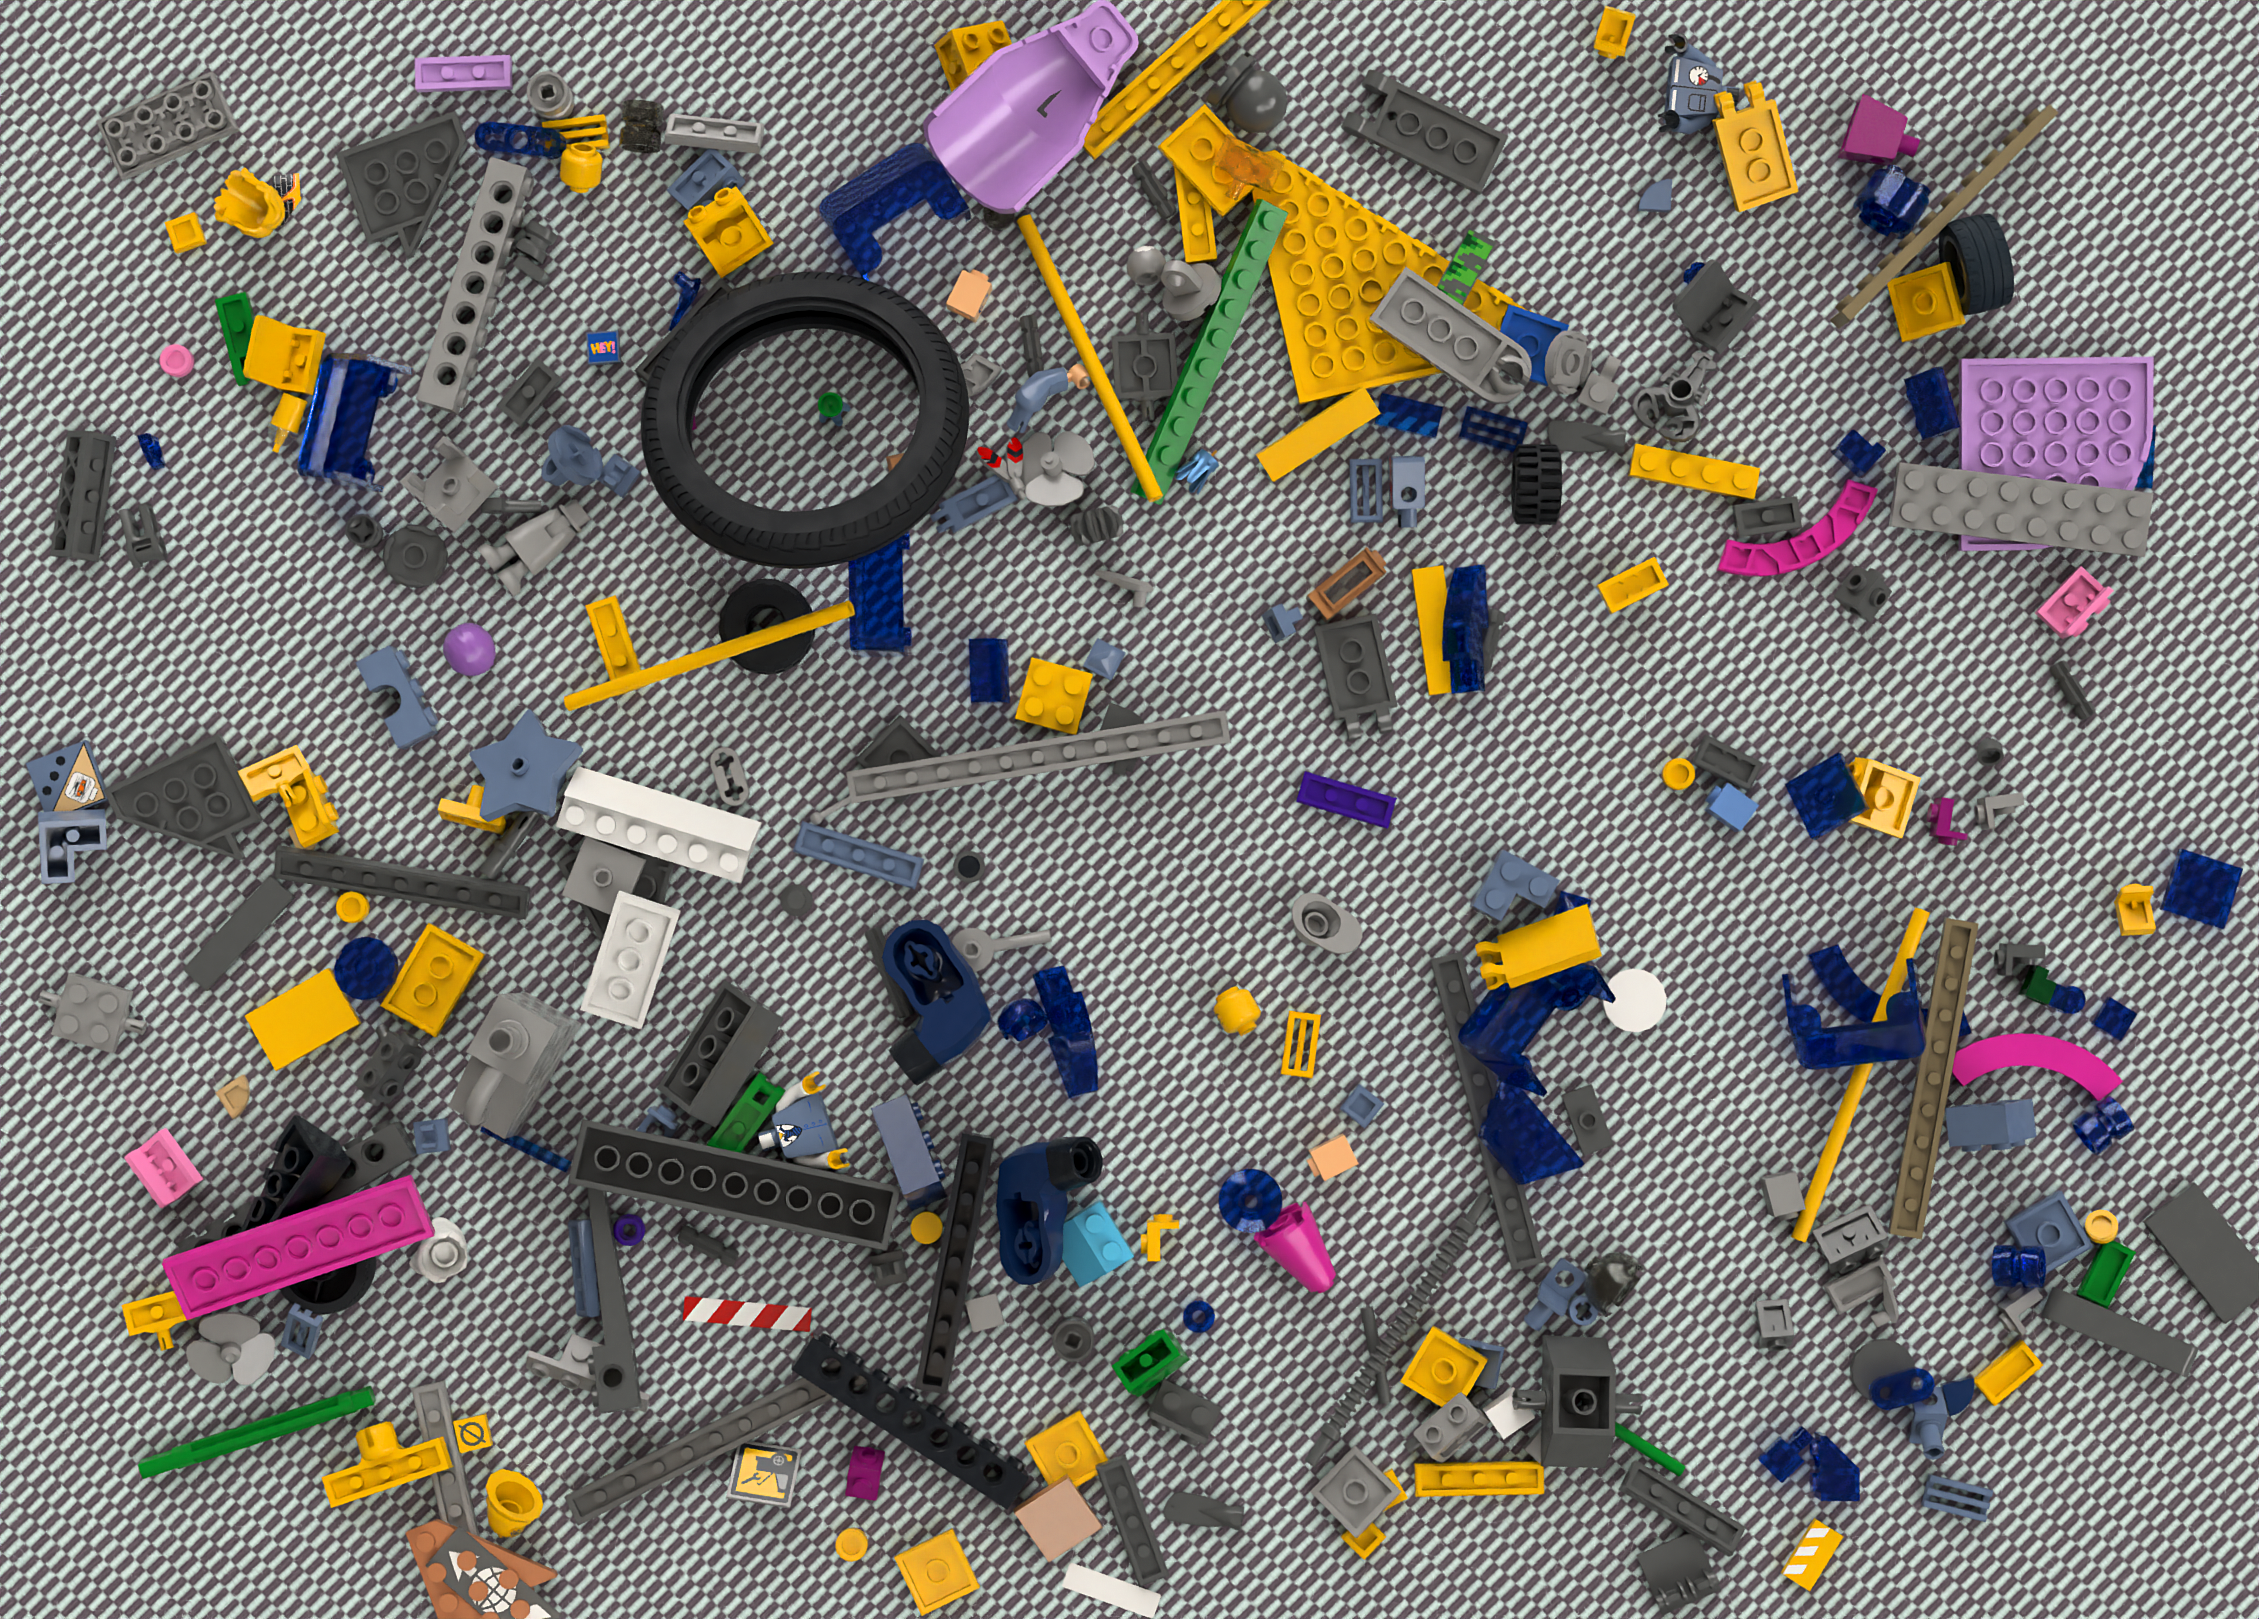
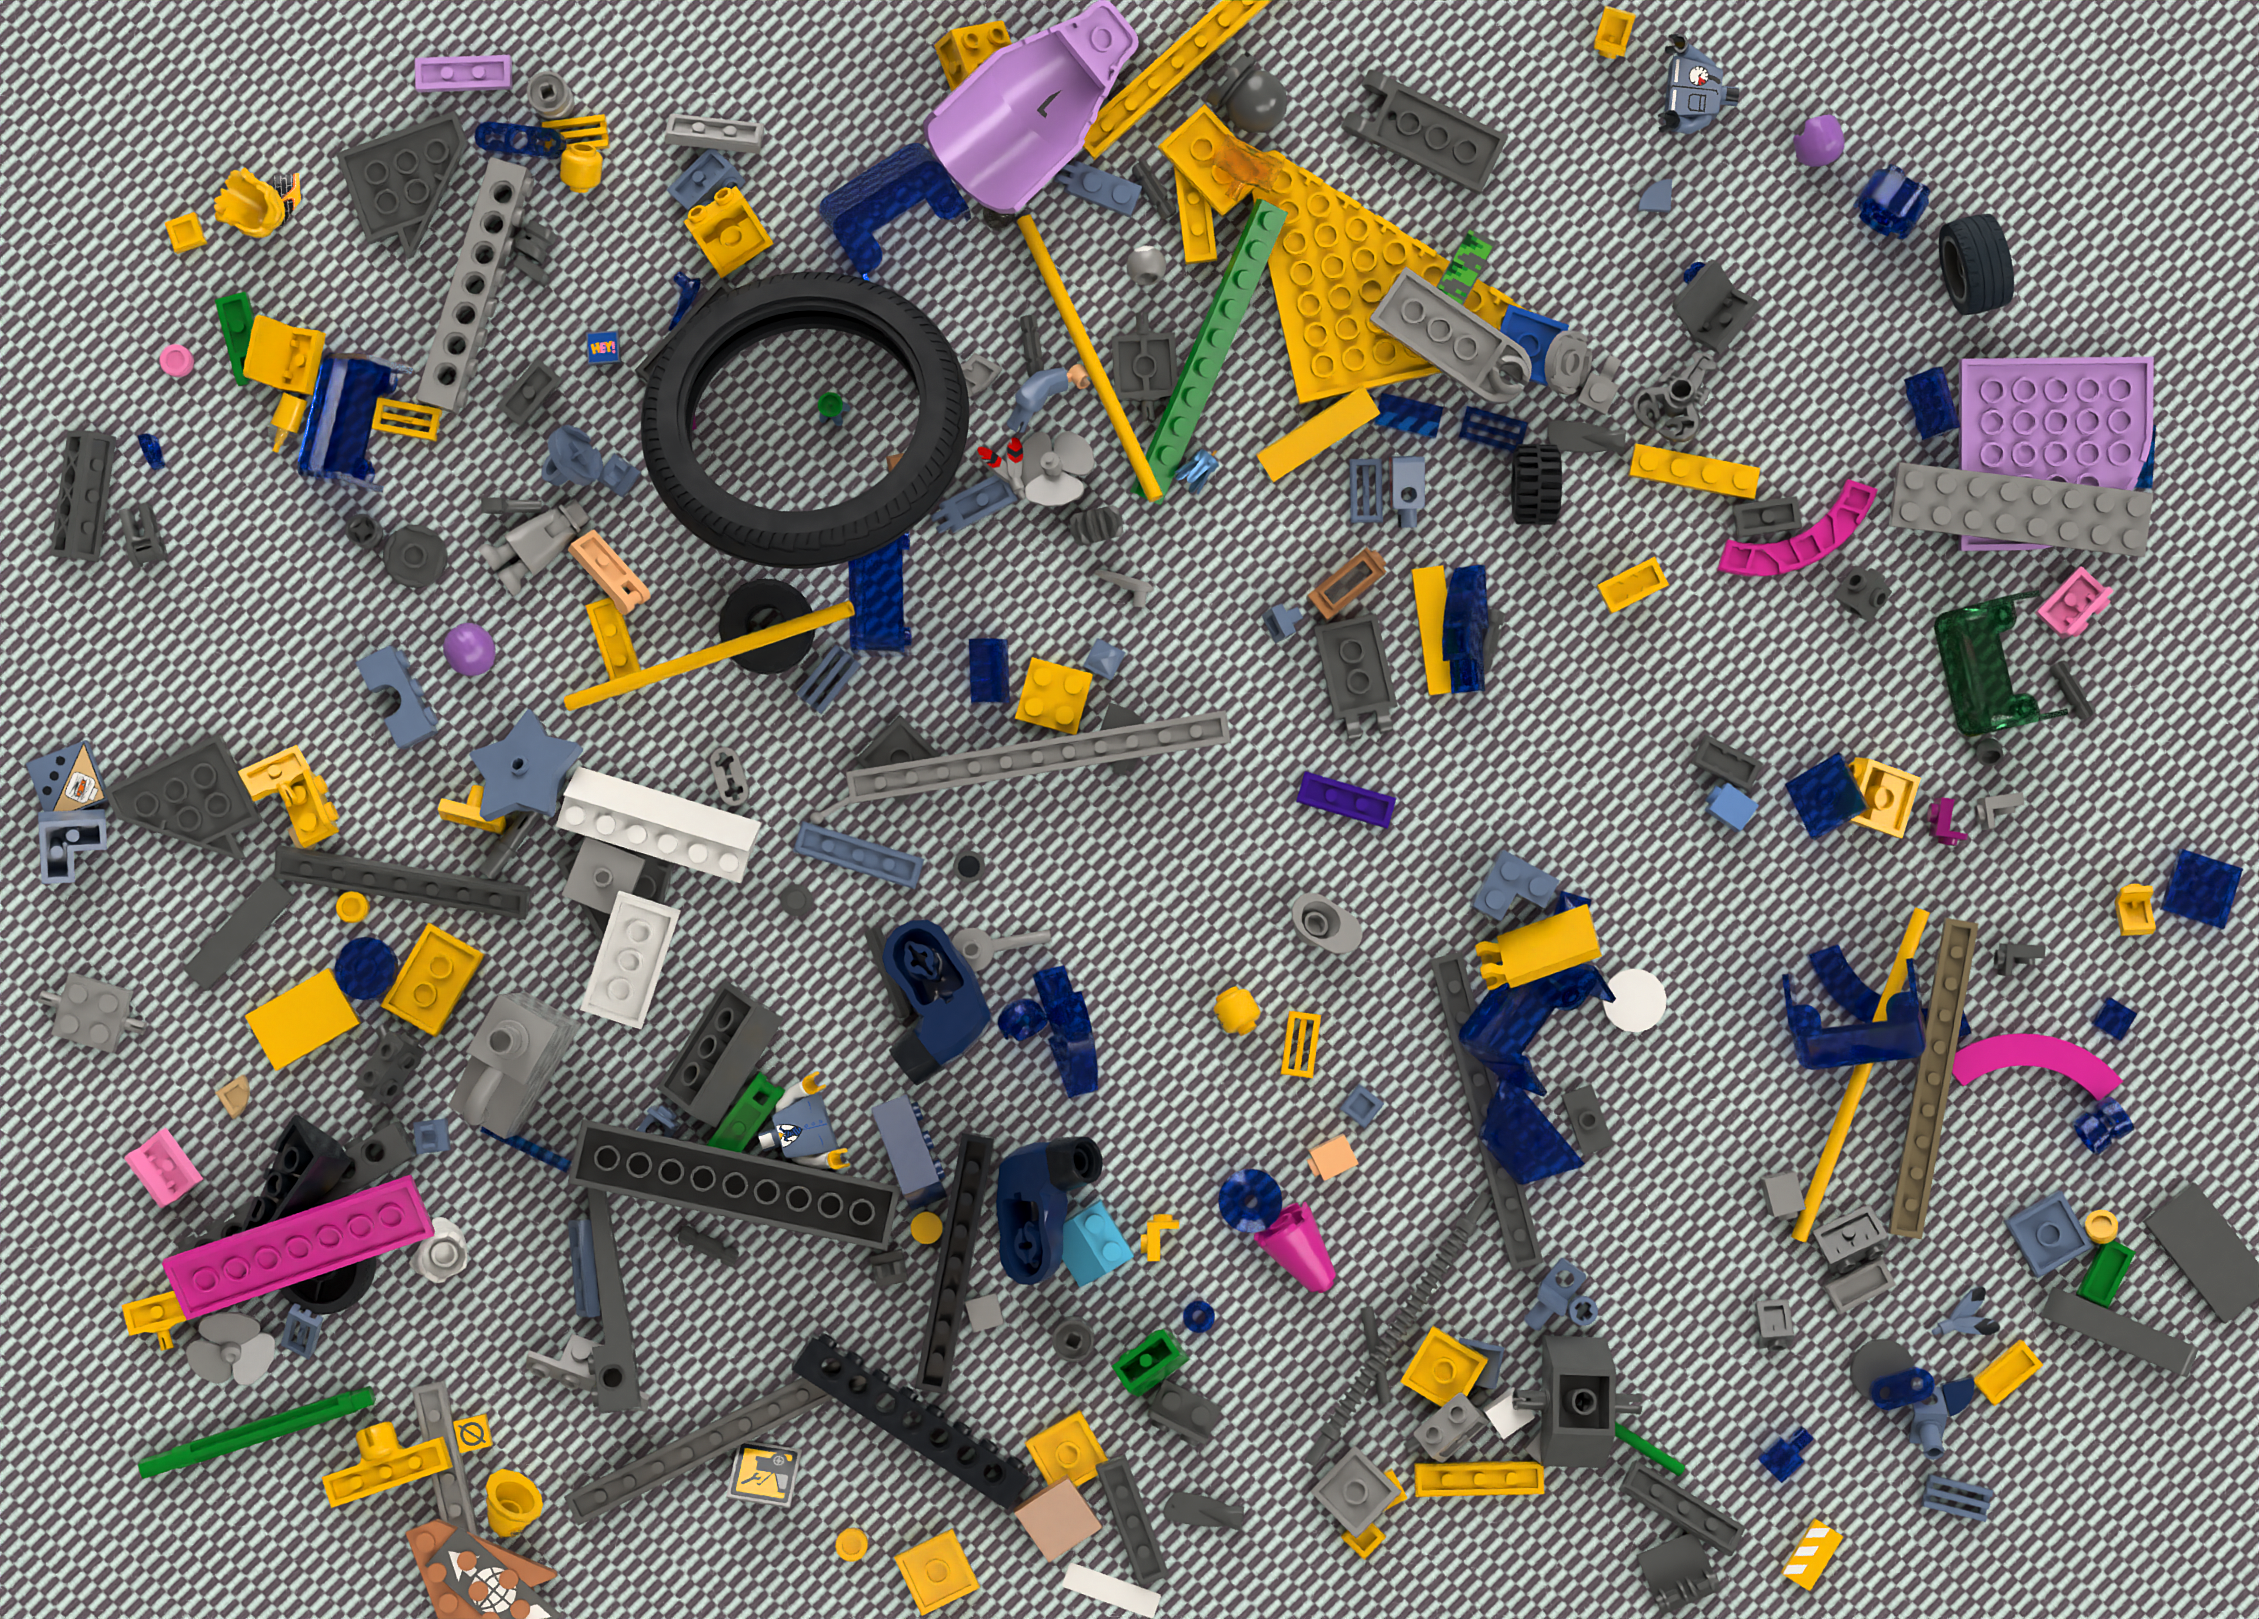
(167, 126): light grey tile -> none
(433, 424): none -> yellow tile
(453, 488): light grey panel -> none
(609, 571): none -> light nougat plate
(620, 1234): dark purple plate -> none
(641, 122): clear smoke wheel -> none
(747, 1314): sticker -> none
(836, 650): none -> sand blue tile
(864, 1473): magenta bracket -> none
(969, 295): light nougat brick -> none
(1100, 188): none -> sand blue hinge
(1189, 289): light grey tile -> none
(1611, 1280): clear smoke cylinder -> none
(1678, 774): yellow tile -> none
(1753, 149): yellow tile -> none
(1820, 142): none -> medium lavender hair
(1835, 1474): clear blue slope -> none
(1857, 453): clear blue panel -> none
(1876, 134): magenta torso -> none
(1890, 1306): light grey bar -> none
(1926, 302): yellow plate -> none
(1934, 223): dark tan plate -> none
(1962, 1319): none -> sand blue piece
(1978, 668): none -> clear green windscreen
(1995, 1124): sand blue brick -> none
(2016, 1266): clear blue wheel -> none
(2018, 1301): light grey bracket -> none
(2051, 994): leg -> none

